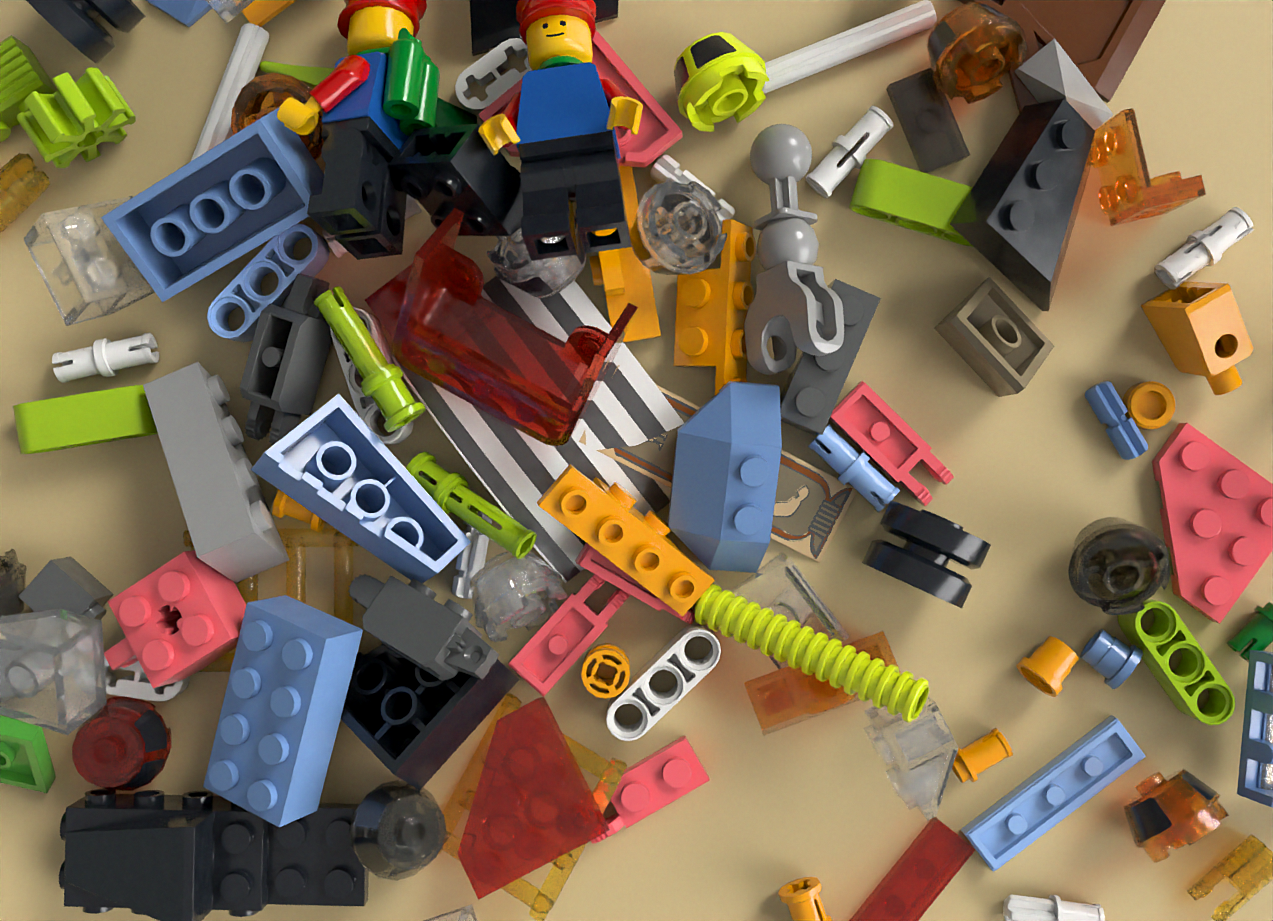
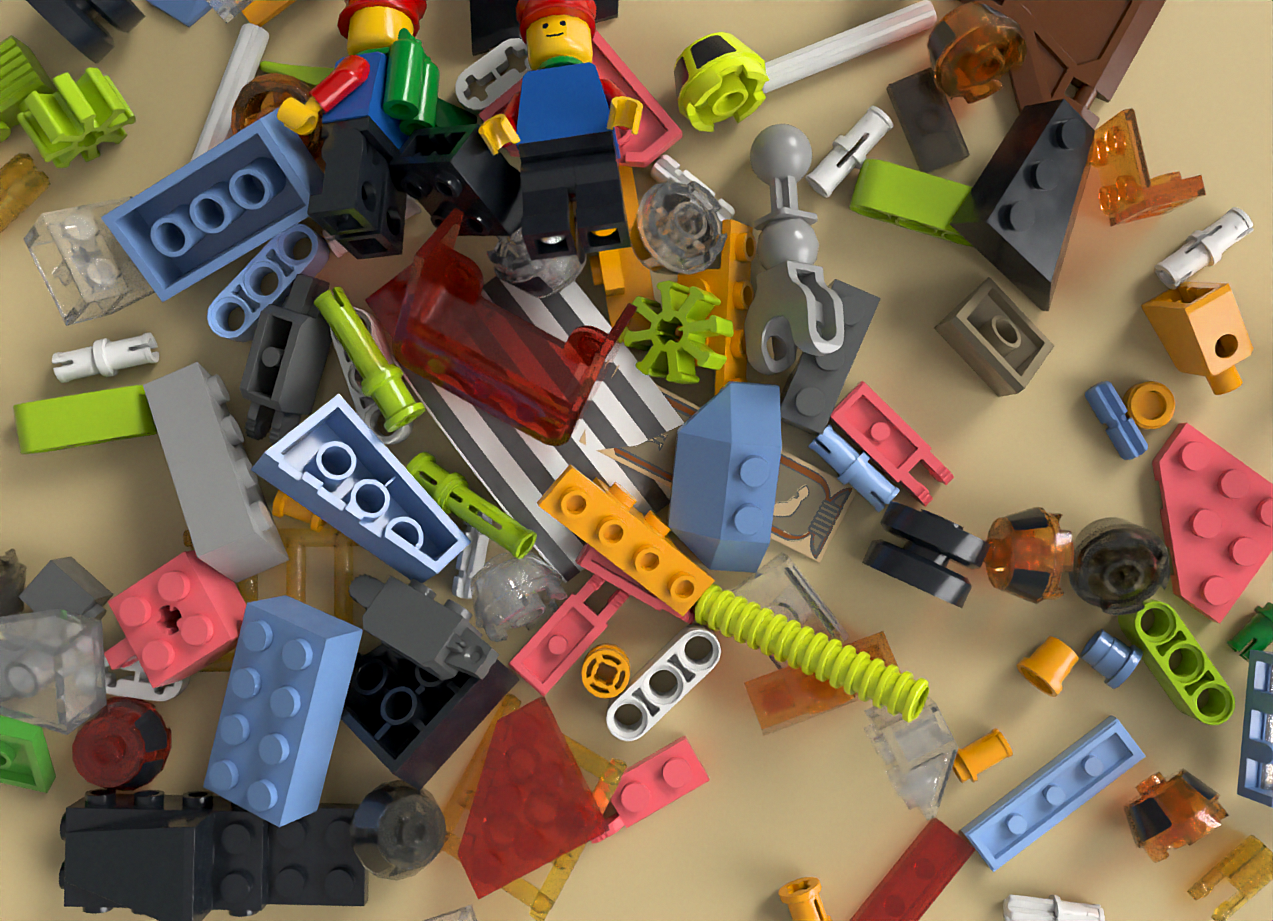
(683, 311): none -> lime gear
(1029, 554): none -> clear orange cone
(1054, 76): light grey slope -> none

